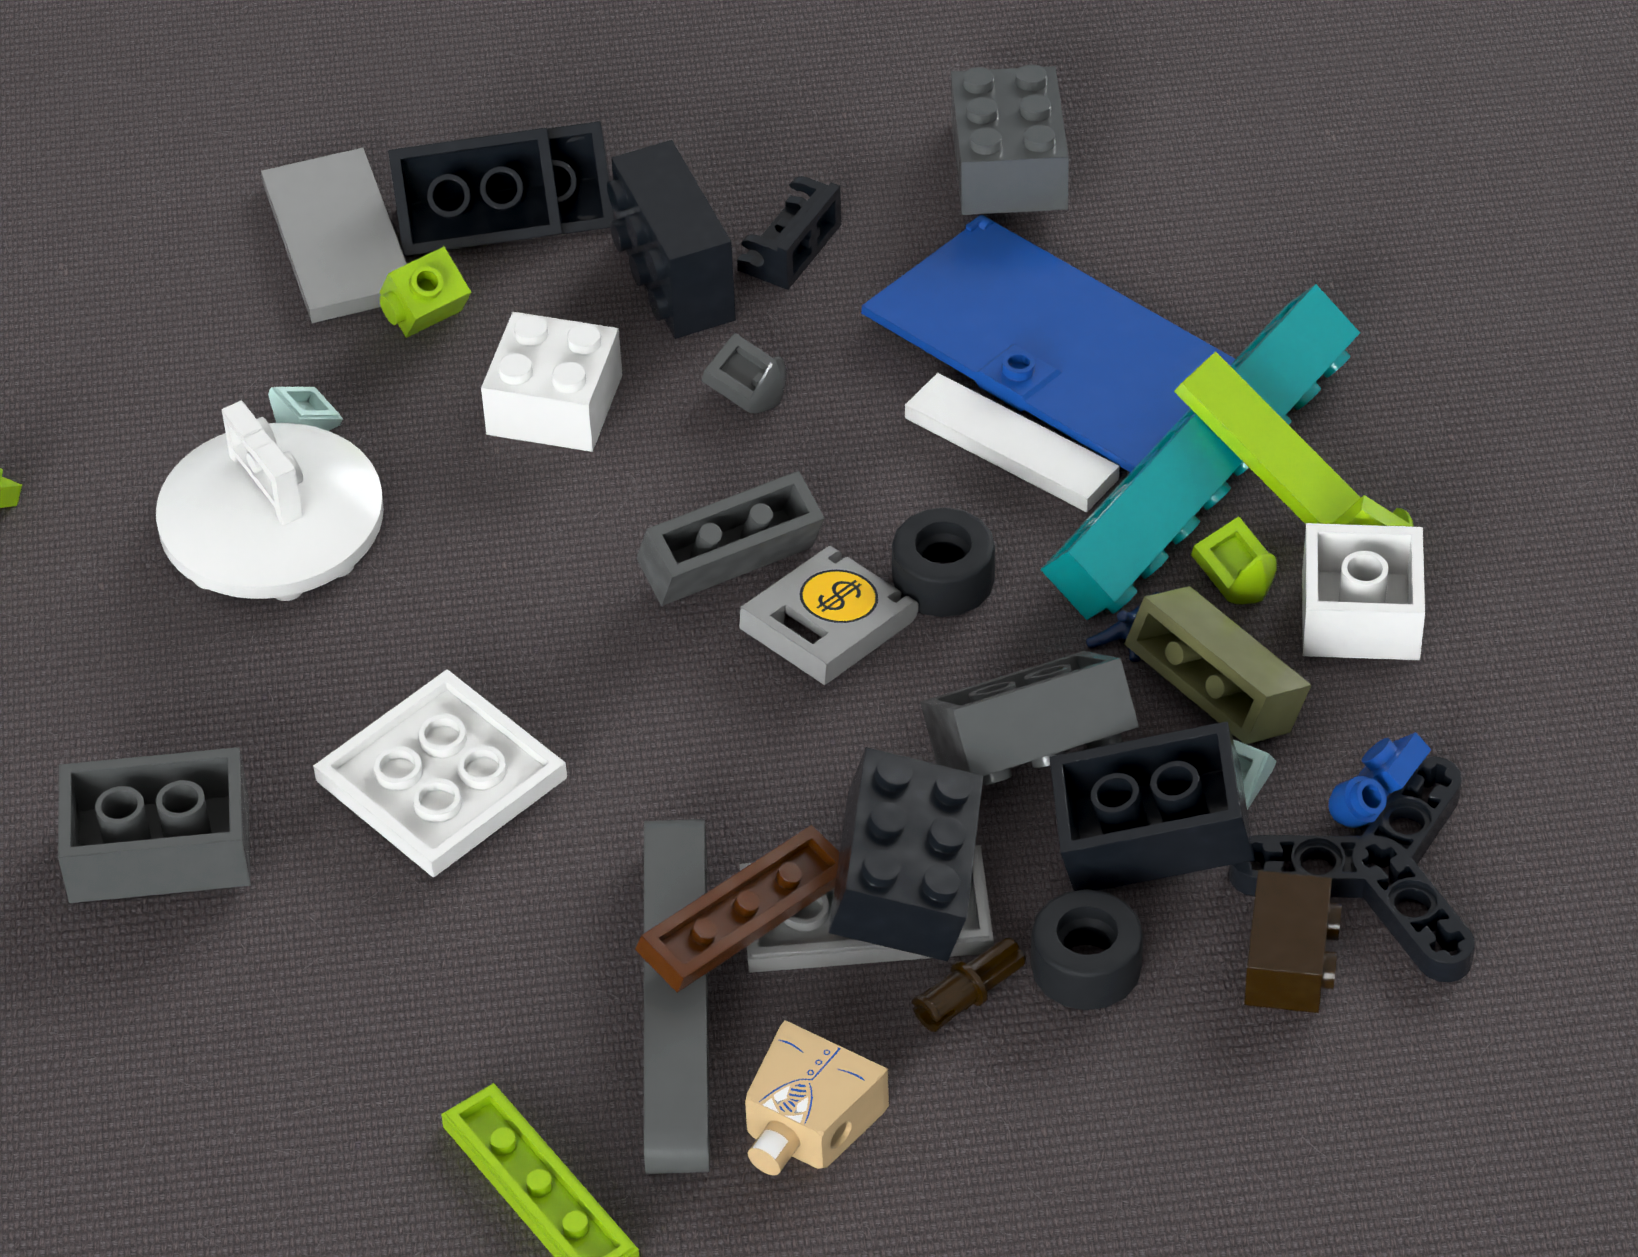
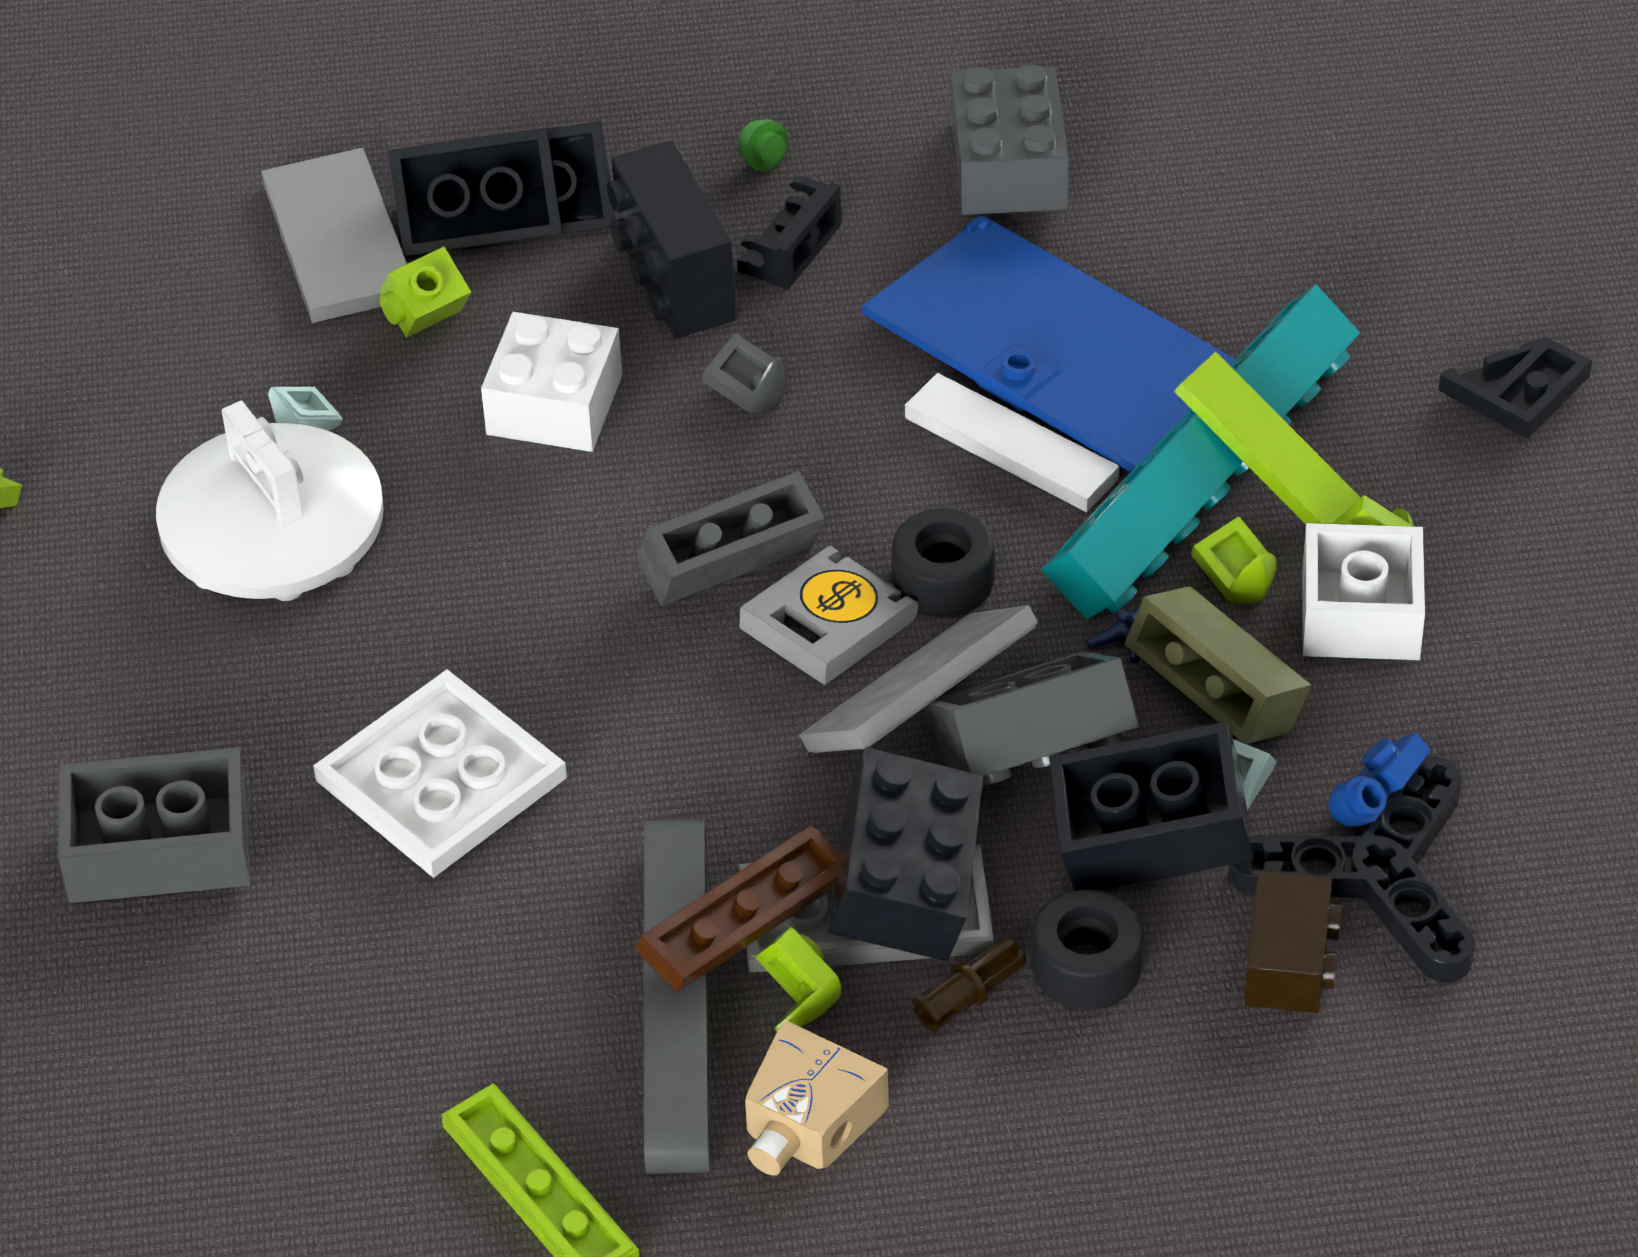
(763, 144): none -> bright green plate
(801, 970): none -> lime plate
(918, 680): none -> light grey tile
(1521, 384): none -> black wing

